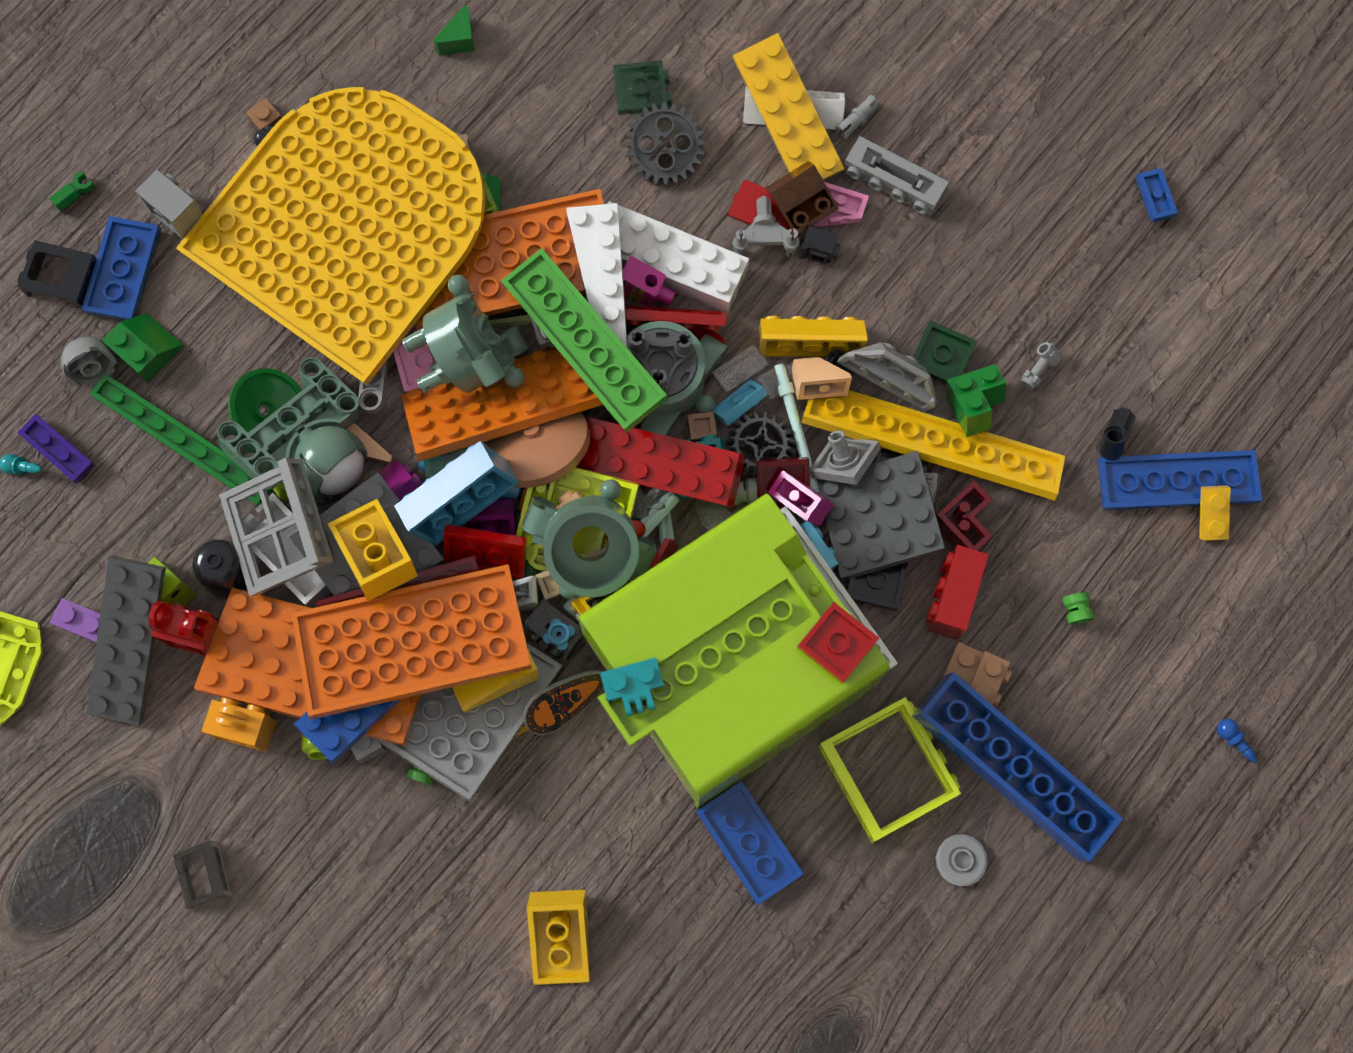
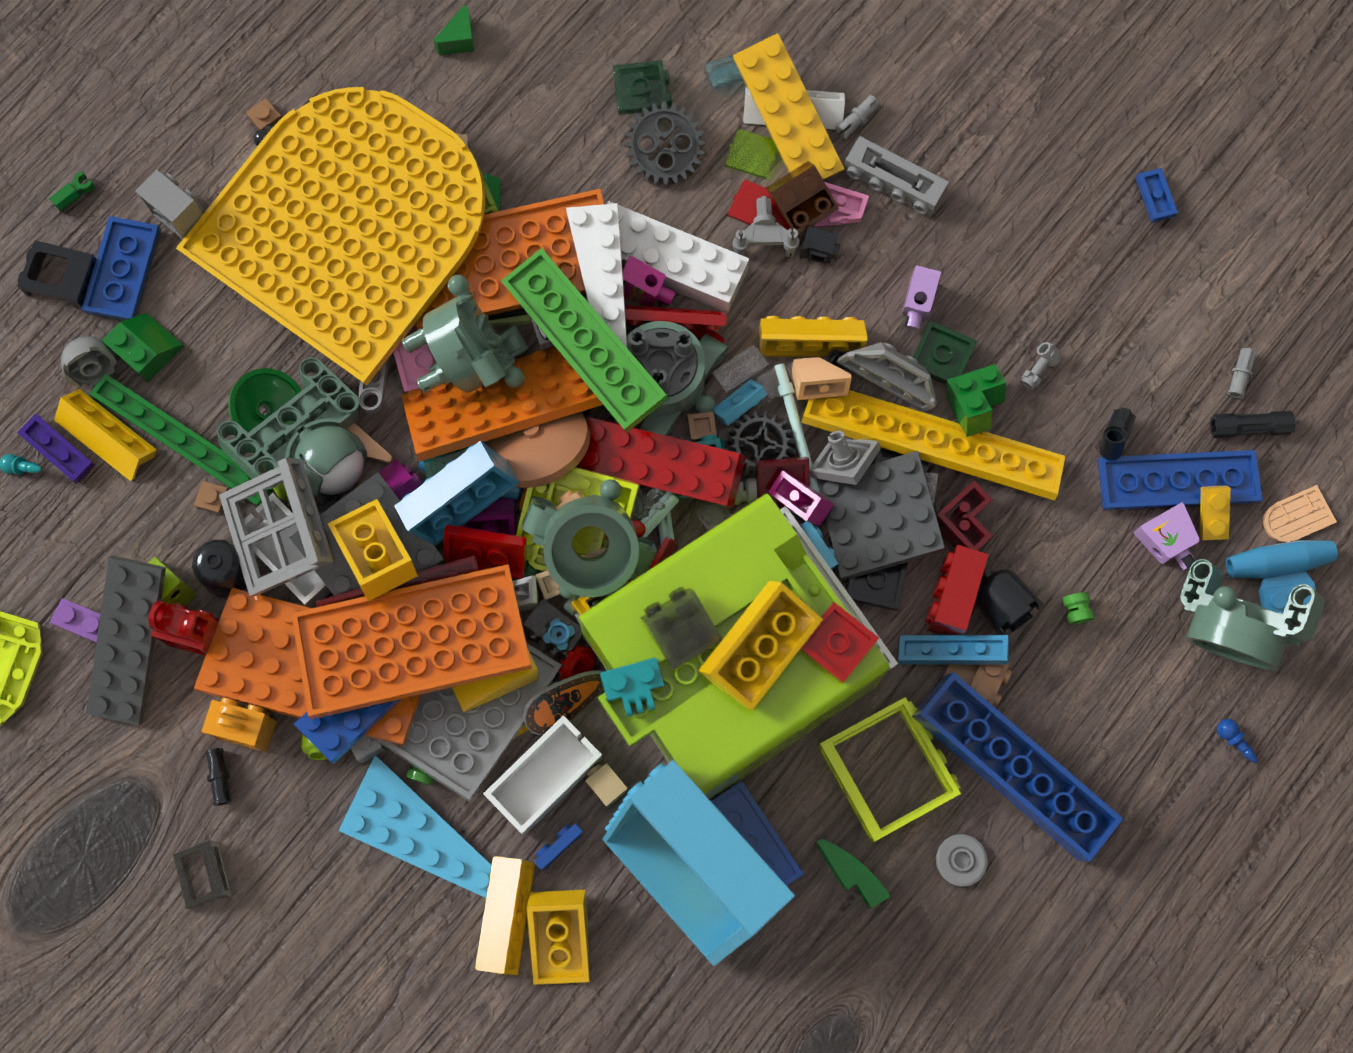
(103, 433): none -> yellow panel
(209, 499): none -> medium nougat plate
(218, 777): none -> black pin
(405, 826): none -> medium azure wing
(505, 916): none -> panel
(543, 775): none -> white piece
(549, 854): none -> blue plate
(586, 662): none -> red gear
(606, 784): none -> tan brick
(680, 627): none -> clear smoke plate
(694, 862): none -> medium azure door
(722, 72): none -> clear light blue plate
(751, 154): none -> clear neon green piece
(760, 644): none -> yellow slope
(853, 873): none -> green slope
(923, 289): none -> lavender torso
(954, 649): none -> dark azure plate
(1006, 600): none -> black cylinder
(1170, 536): none -> lavender torso
(1241, 628): none -> sand green piece
(1242, 373): none -> light grey axle
(1250, 424): none -> black axle
(1282, 568): none -> dark azure plate
(1298, 516): none -> light nougat window

